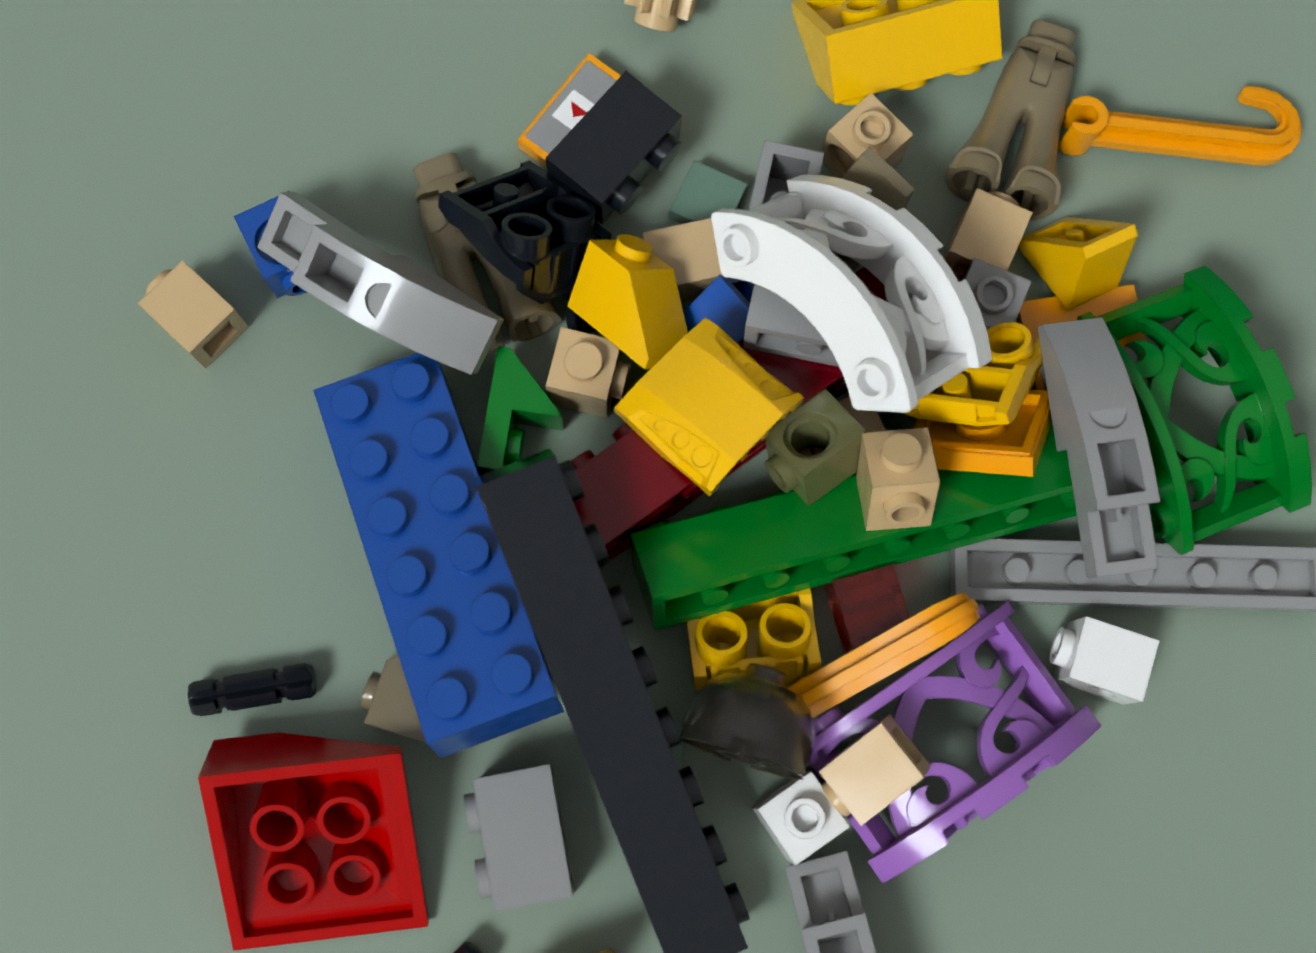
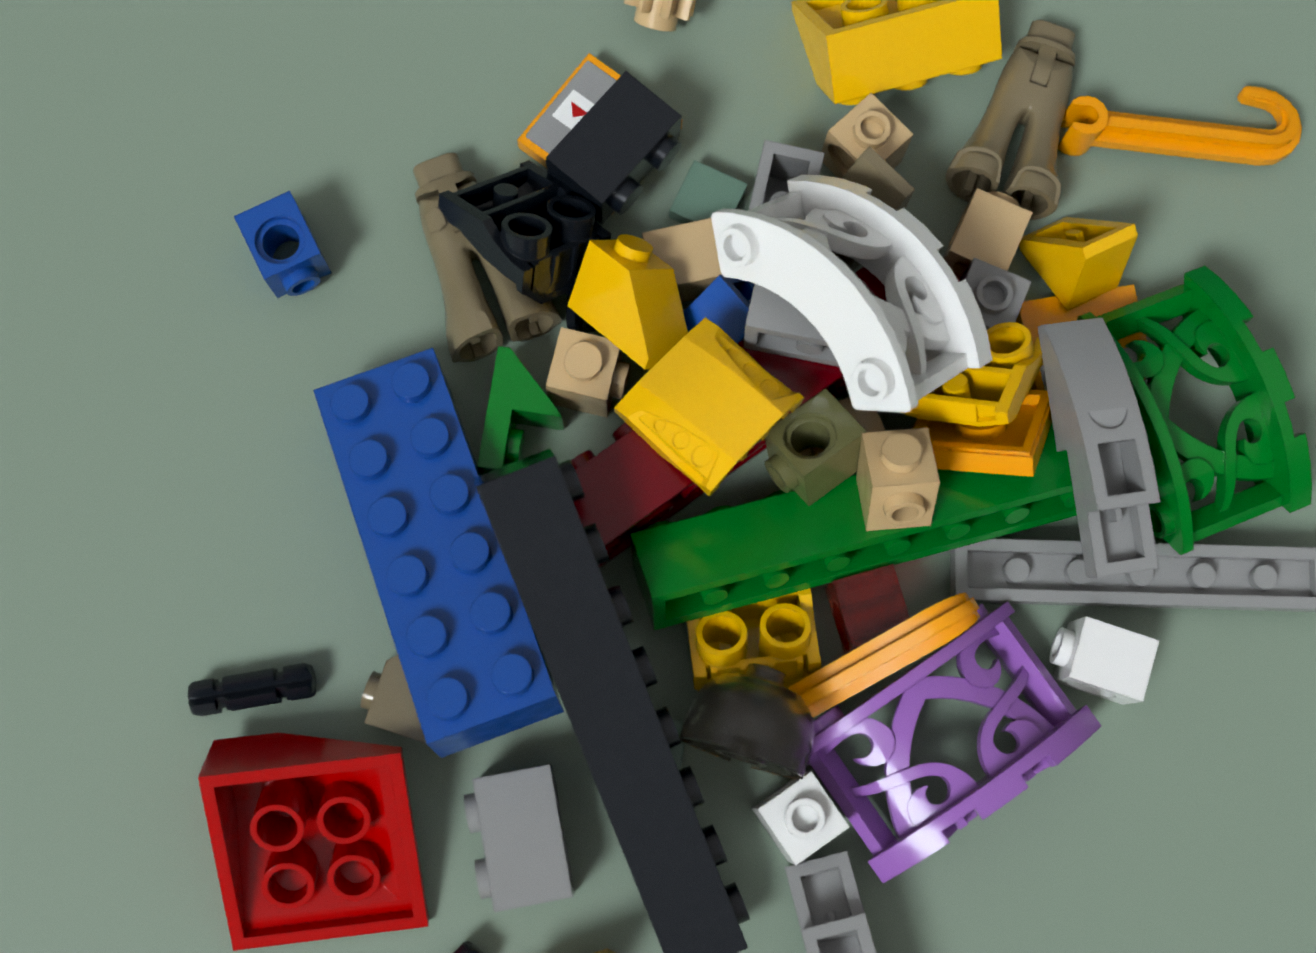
(192, 313): tan brick -> none
(378, 288): light grey slope -> none
(873, 771): tan brick -> none

